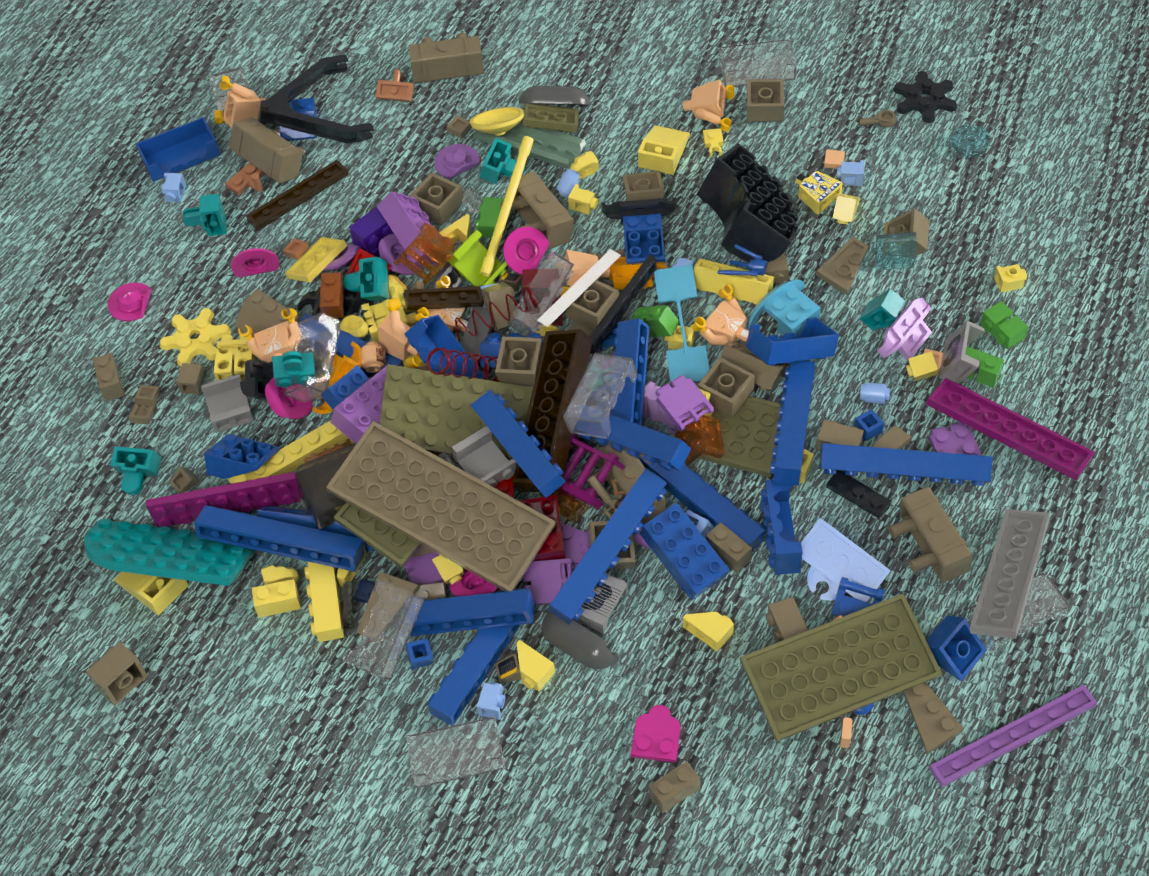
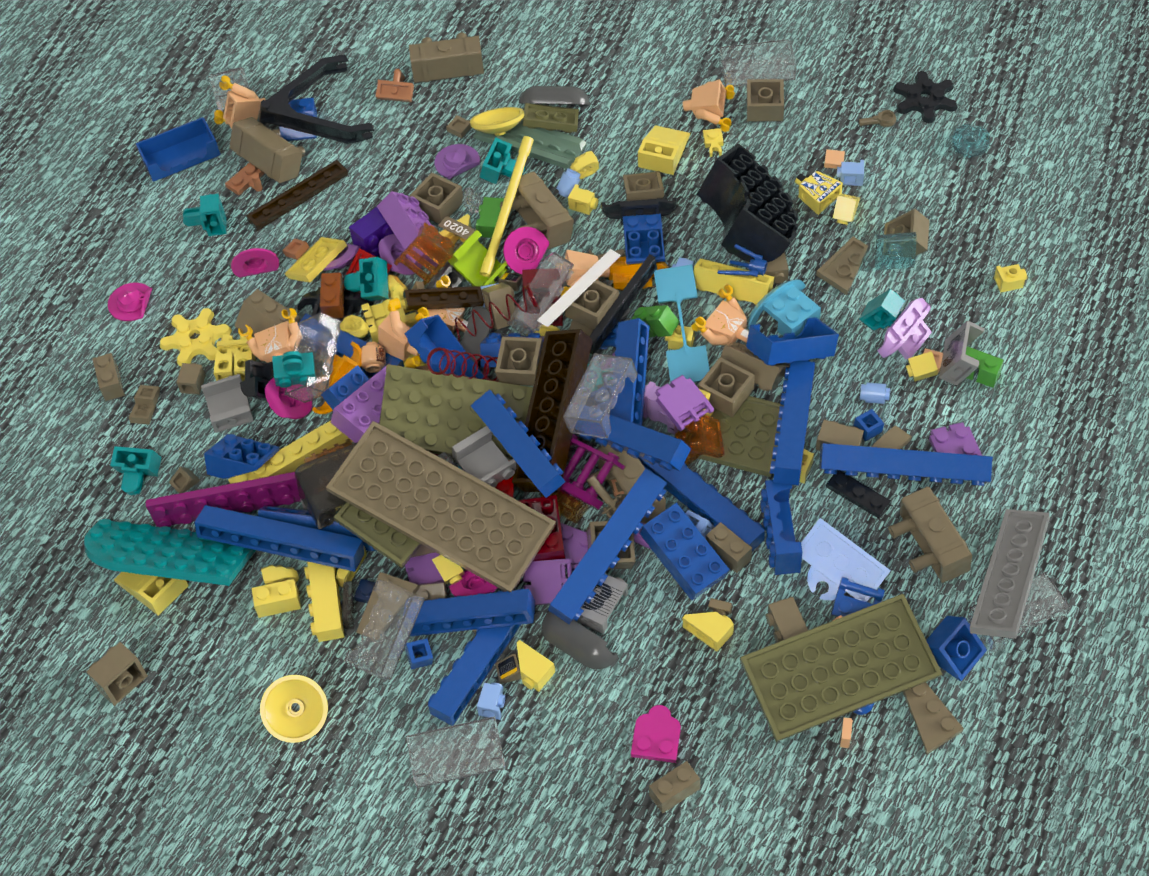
(173, 187): light blue brick -> none
(280, 717): none -> light yellow dish
(456, 227): none -> dark tan sticker
(720, 606): none -> dark tan plate
(1005, 330): bright green piece -> none
(1011, 428): magenta plate -> none
(1012, 736): medium lavender plate -> none

